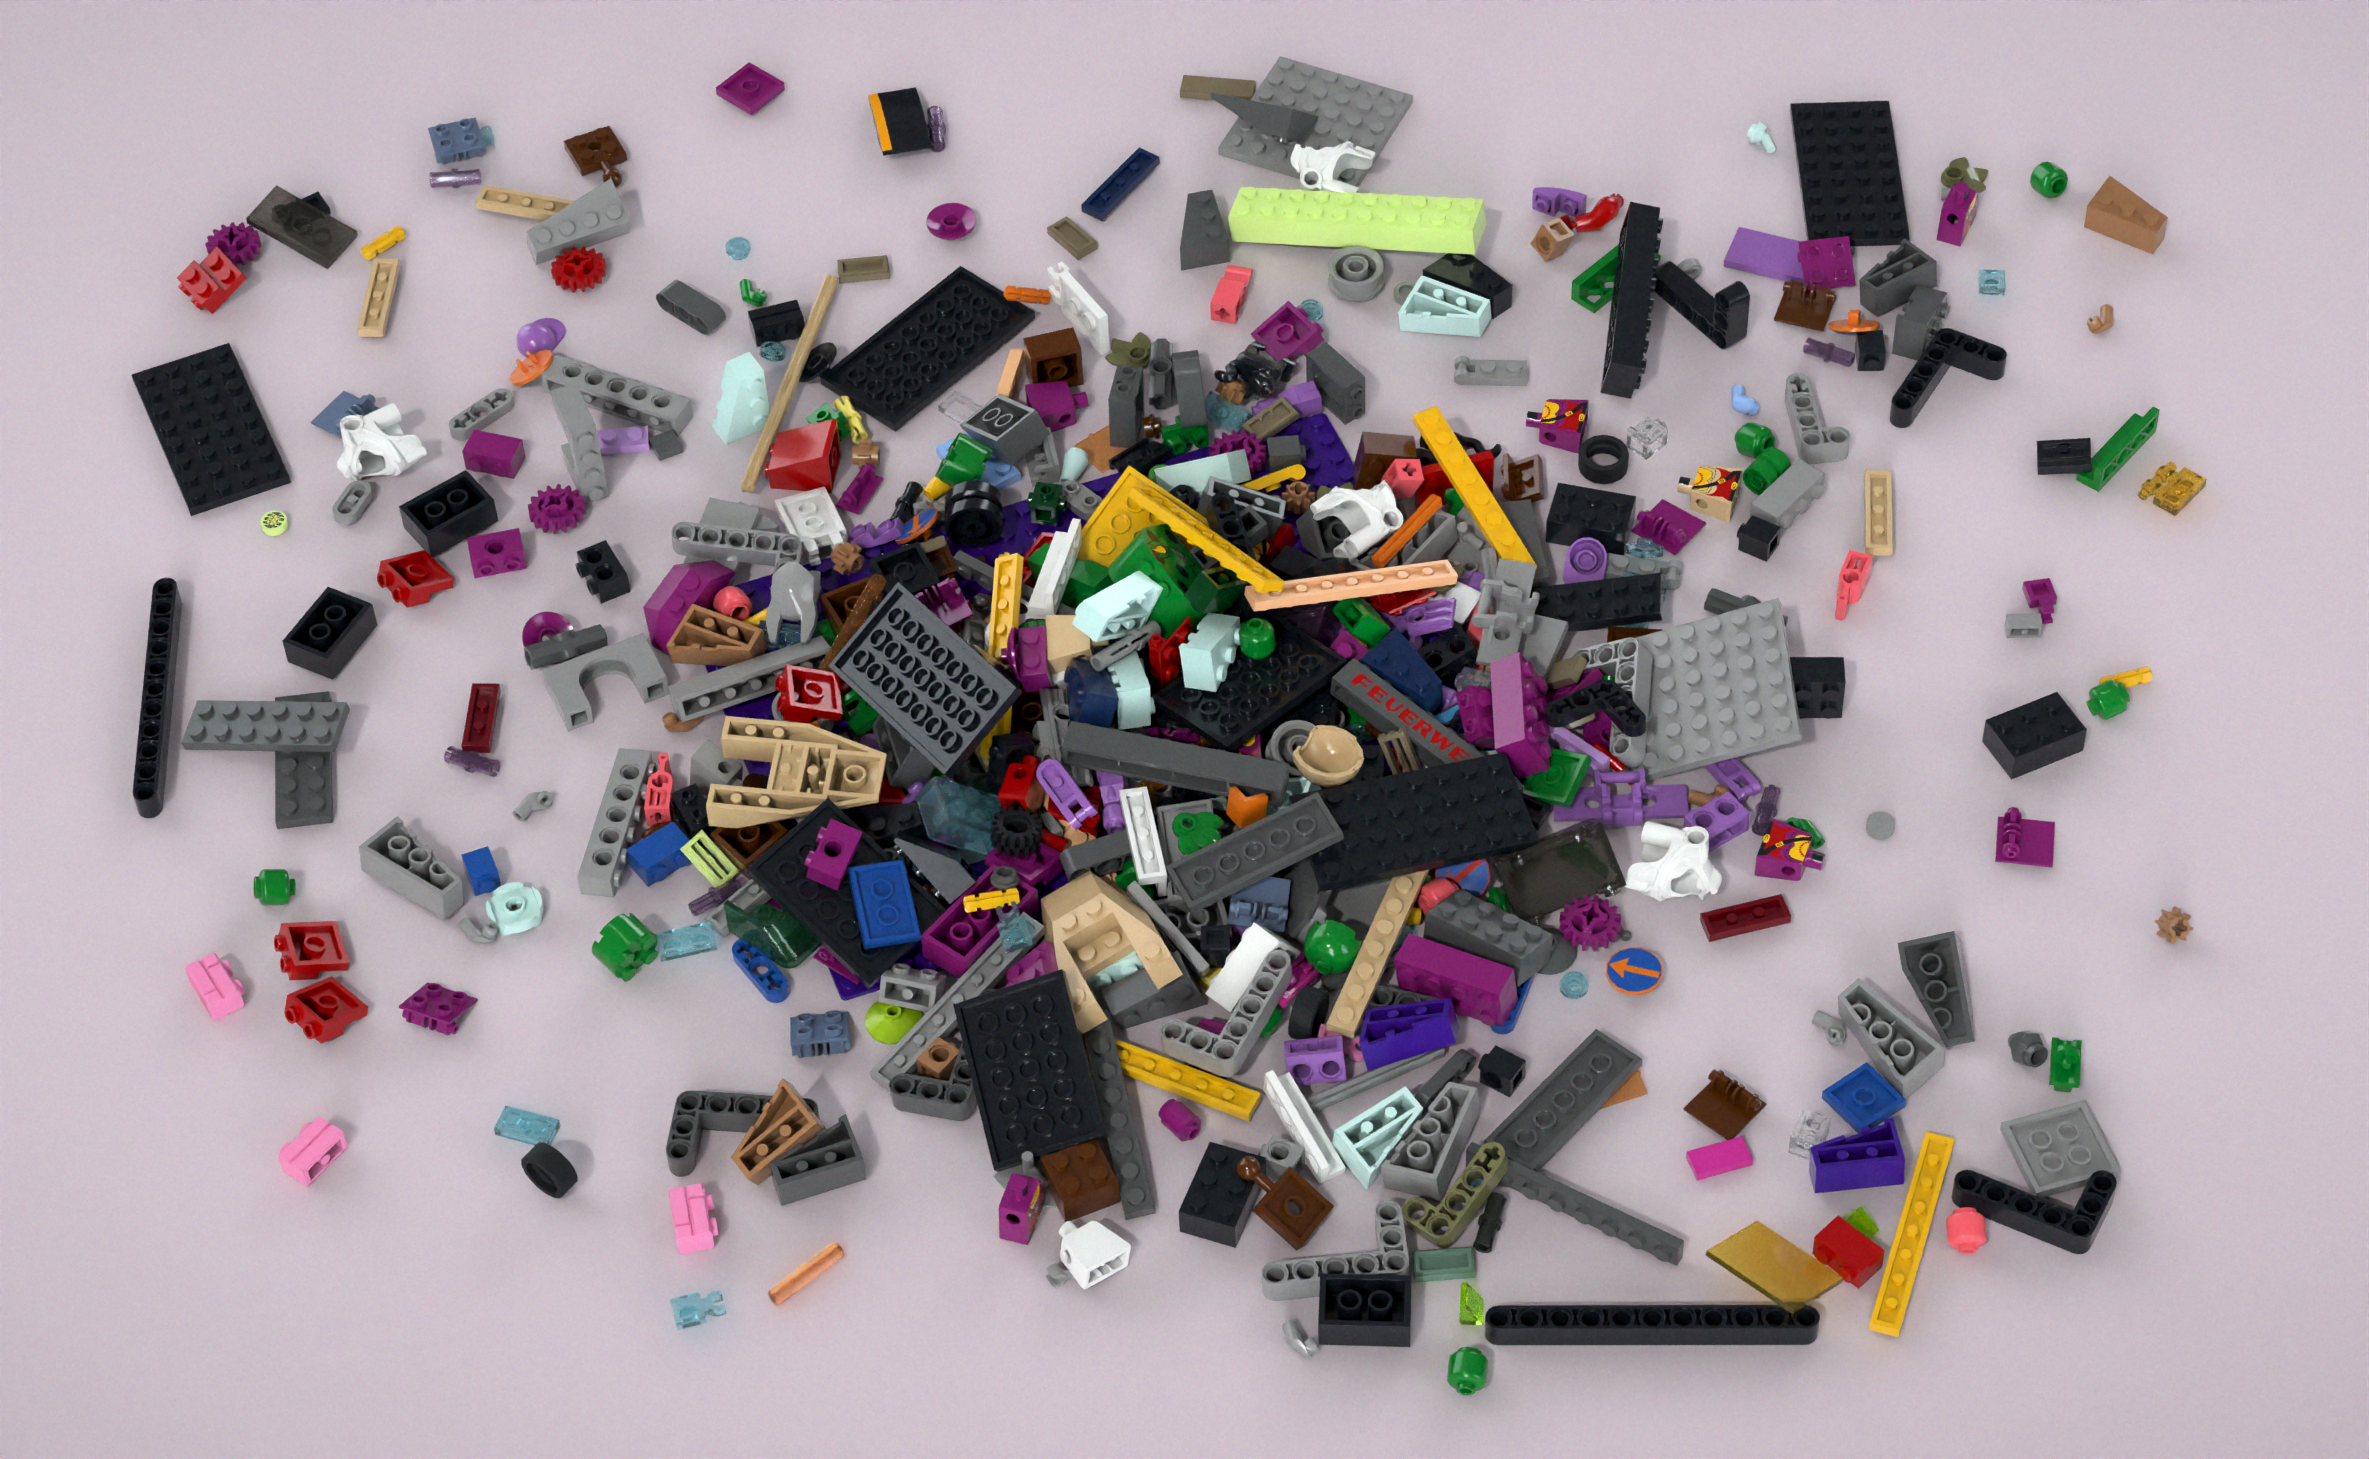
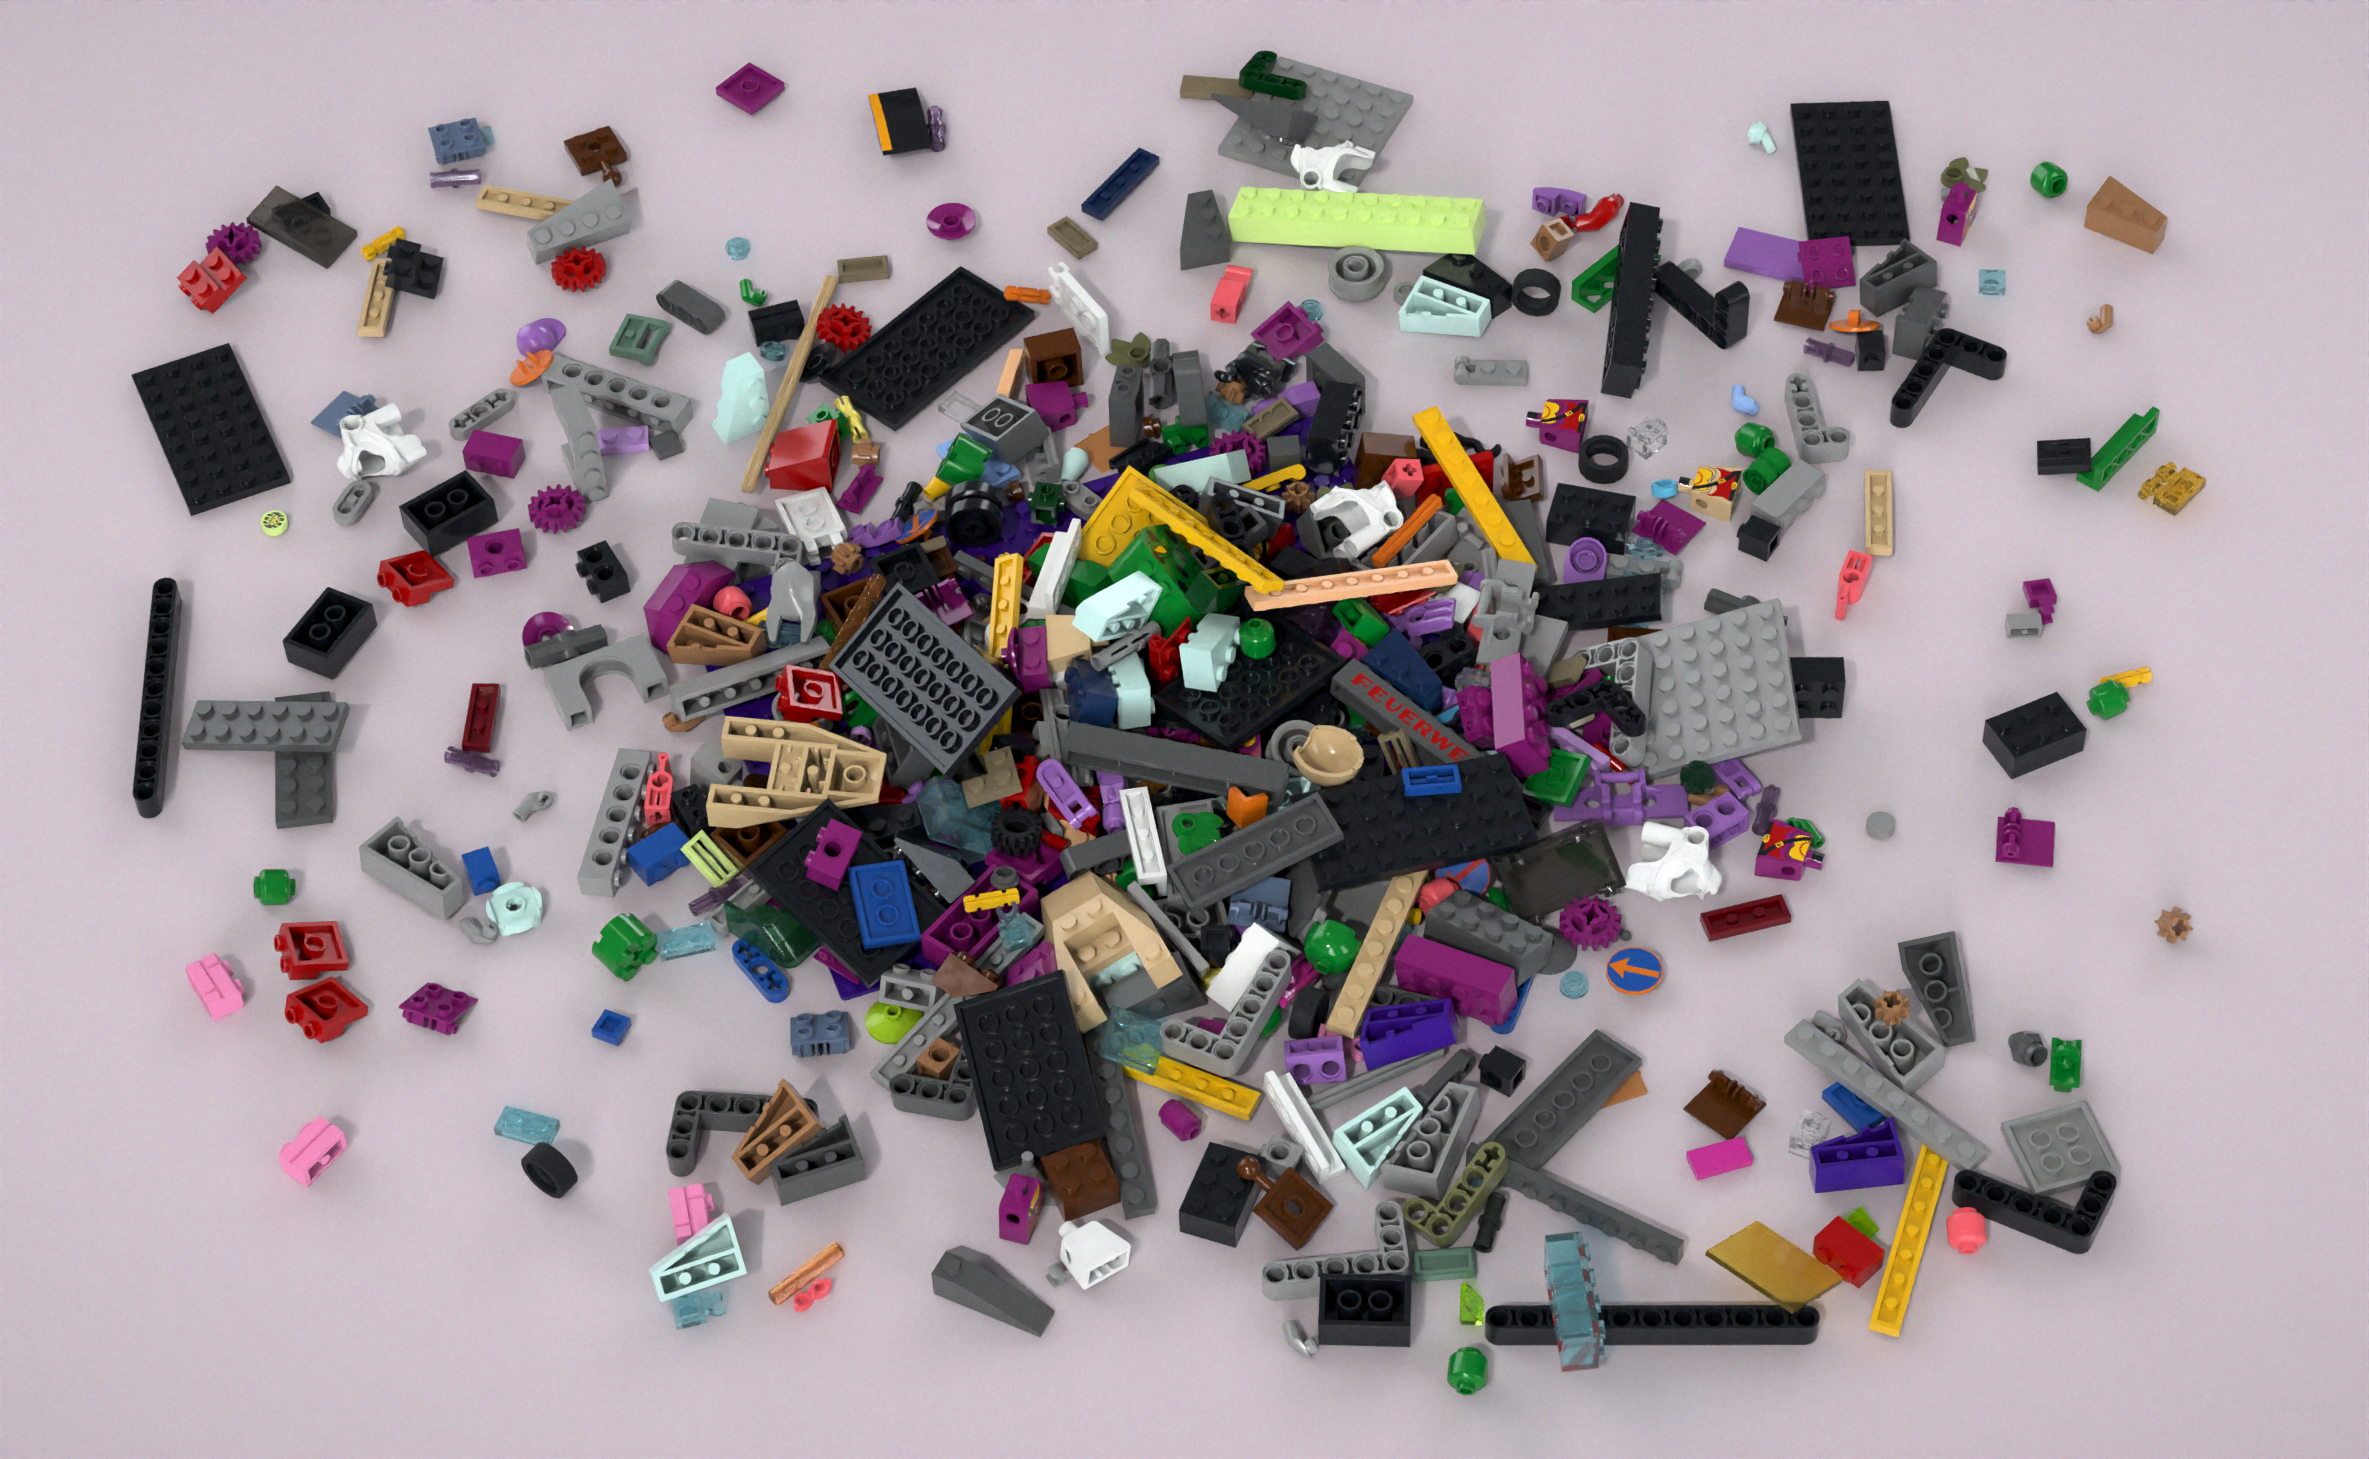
(412, 269): none -> black plate
(611, 1027): none -> blue plate
(632, 334): none -> sand green plate
(699, 1262): none -> light aqua wedge
(751, 571): none -> dark grey tile
(818, 1290): none -> coral piece
(843, 327): none -> red gear
(866, 736): none -> lavender hinge
(962, 977): none -> reddish brown slope
(989, 1289): none -> dark grey wedge
(998, 783): none -> dark tan plate
(1015, 491): none -> reddish brown plate
(1132, 1040): none -> clear light blue plate
(1258, 77): none -> dark green beam
(1333, 428): none -> black brick
(1431, 784): none -> blue tile
(1531, 305): none -> black tyre
(1573, 1301): none -> clear light blue brick
(1664, 488): none -> medium azure tile
(1697, 777): none -> clear green gear
(1885, 1096): none -> light grey plate
(1892, 1008): none -> medium nougat gear

